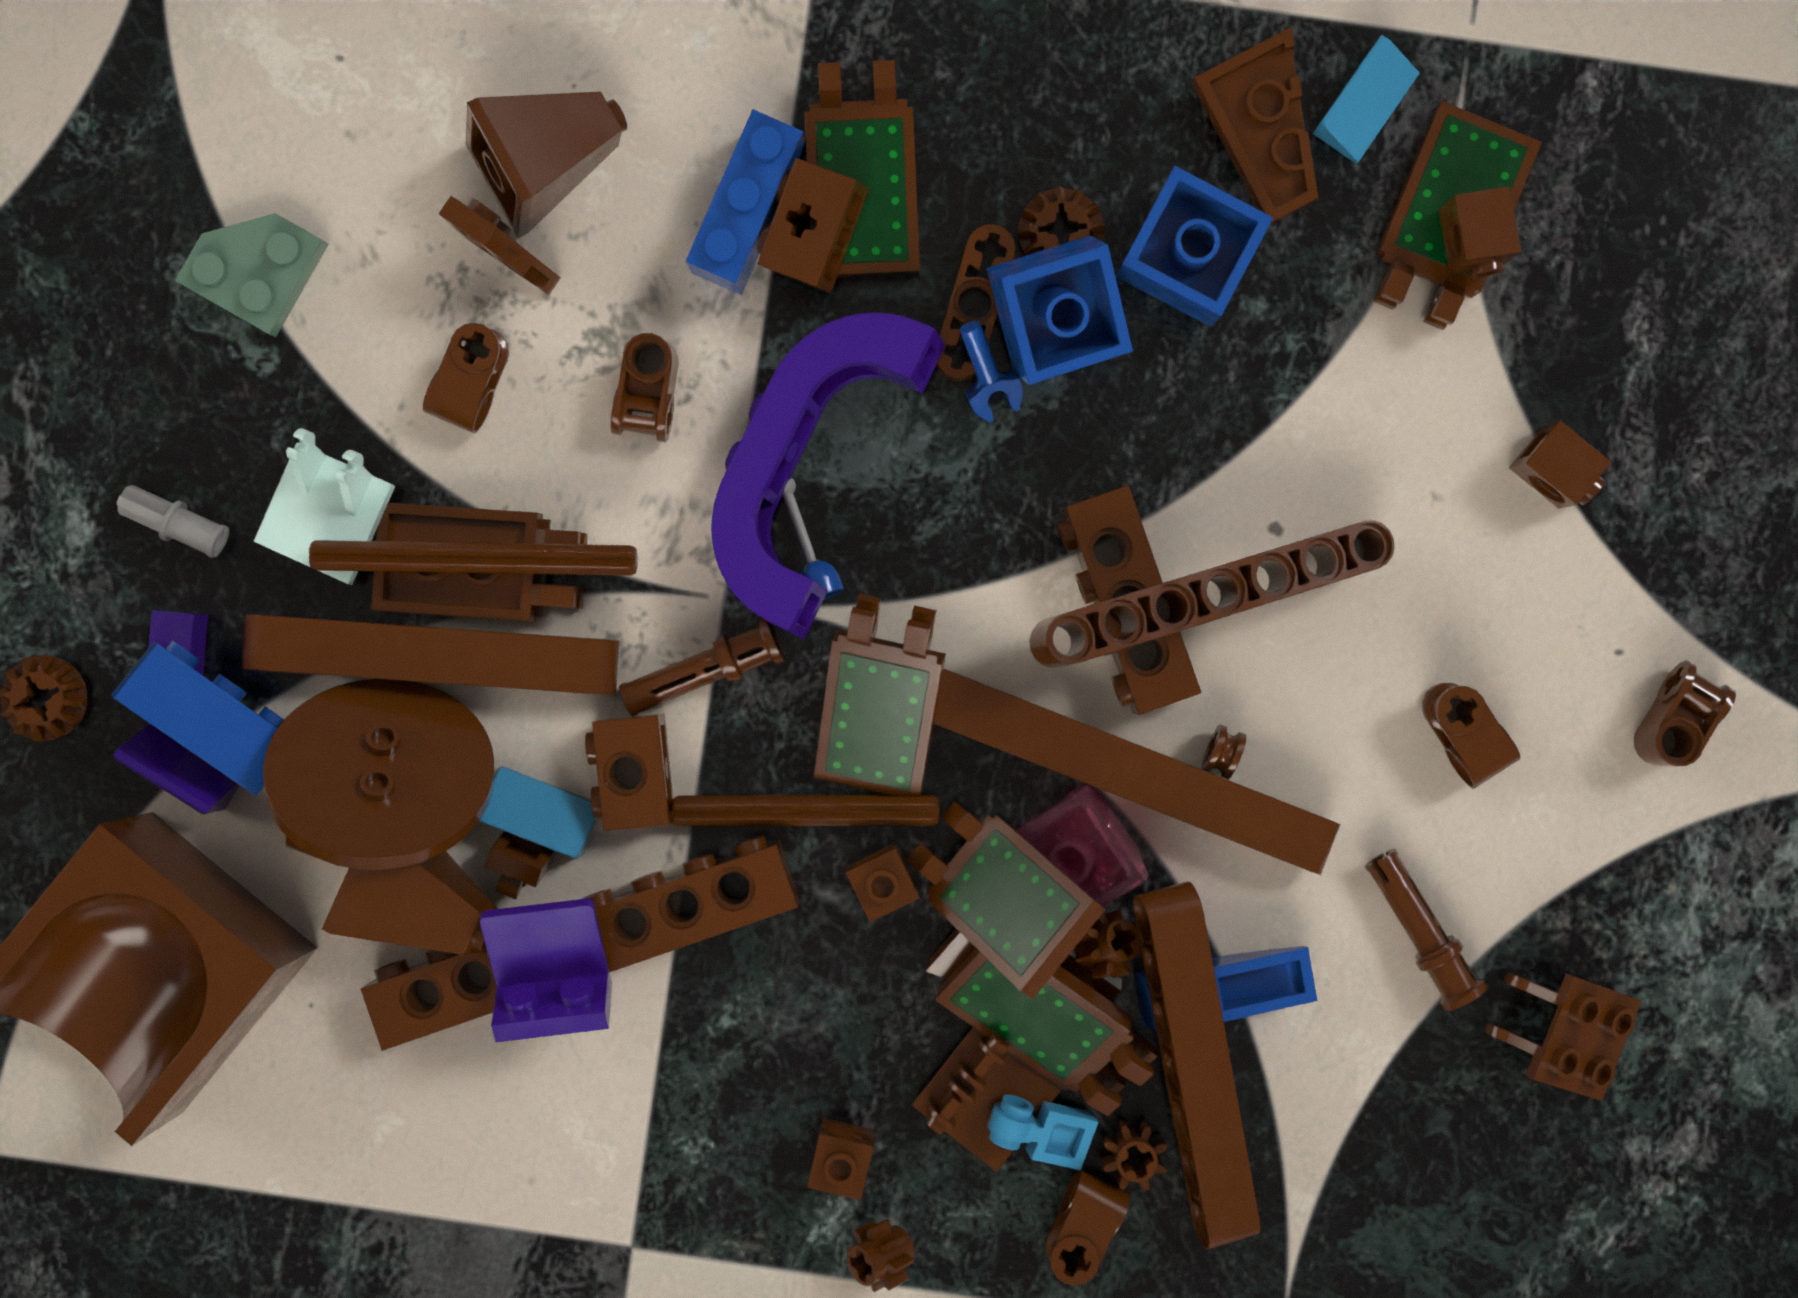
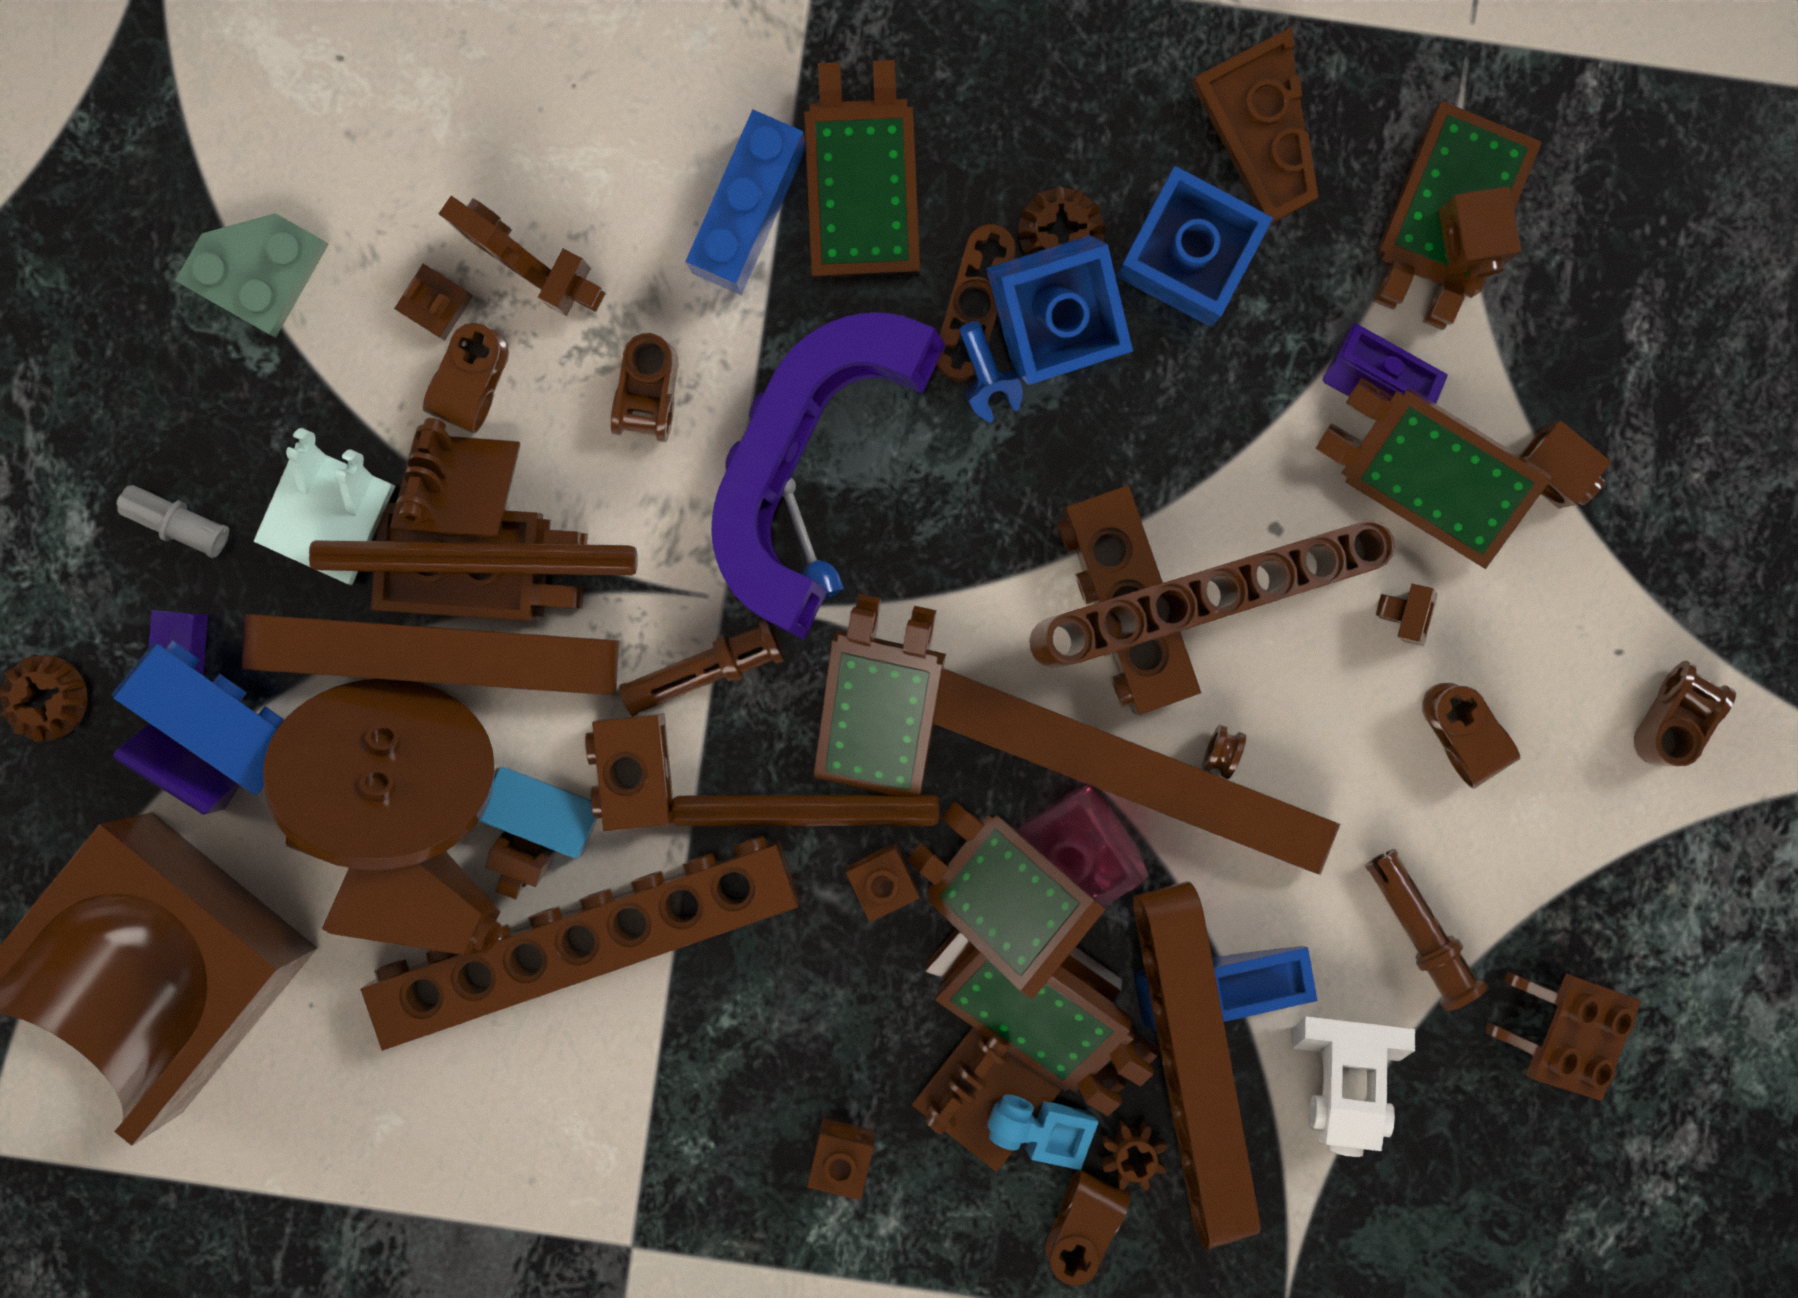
(433, 302): none -> reddish brown tile
(455, 483): none -> reddish brown hinge
(540, 148): reddish brown slope -> none
(547, 970): dark purple bracket -> none
(569, 284): none -> reddish brown tile
(806, 254): reddish brown brick -> none
(880, 1255): reddish brown gear -> none
(1109, 946): reddish brown gear -> none
(1348, 1123): none -> white tile
(1367, 100): dark azure slope -> none
(1381, 364): none -> dark purple slope
(1412, 613): none -> reddish brown tile
(1436, 471): none -> tile

